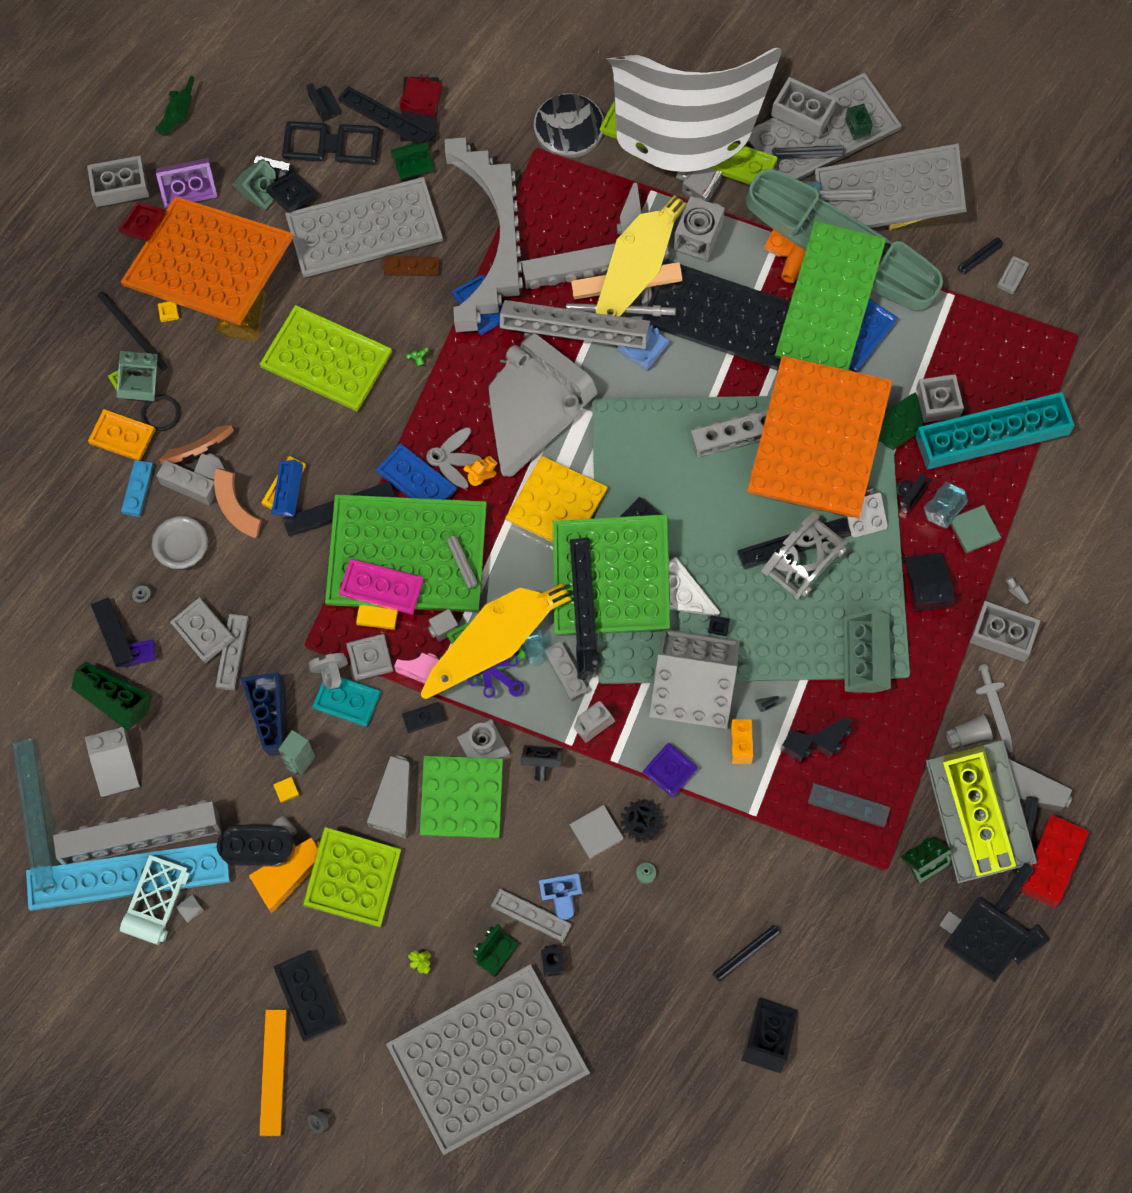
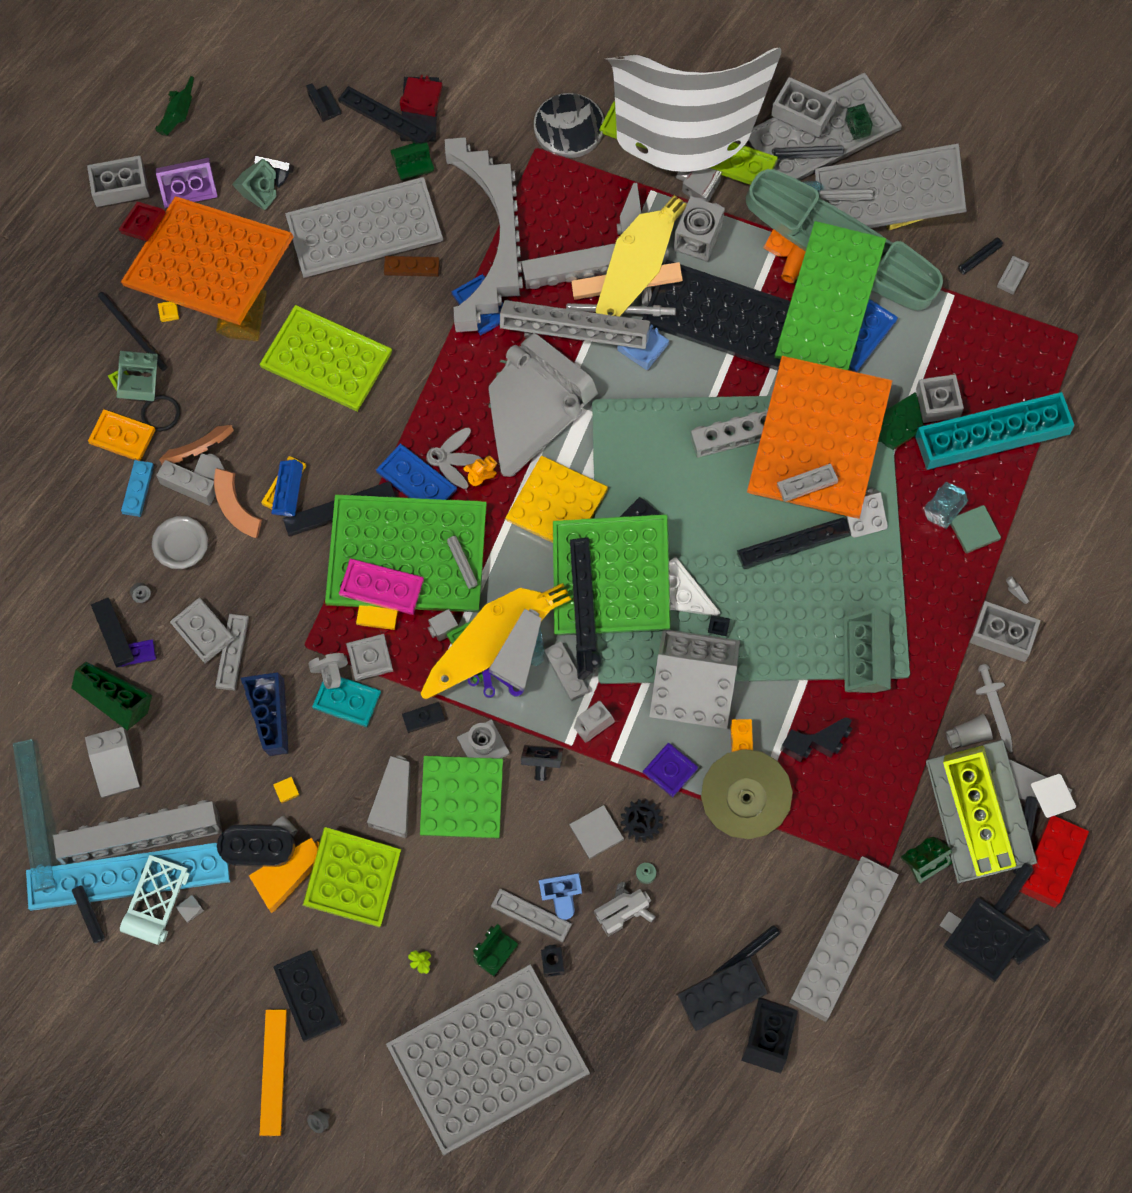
(88, 914): none -> black axle
(291, 192): black plate -> none
(296, 753): sand green brick -> none
(331, 142): black bar -> none
(417, 355): bright green plant -> none
(418, 668): bright pink arch -> none
(516, 654): none -> light grey slope
(622, 908): none -> light grey piece
(722, 993): none -> black plate
(750, 774): none -> olive dish
(766, 703): black slope -> none
(807, 482): none -> light grey plate
(809, 527): light grey fence -> none
(843, 939): none -> light grey brick
(849, 805): clear light blue tile -> none
(911, 492): black tile -> none
(929, 582): black slope -> none
(1053, 795): none -> white sticker

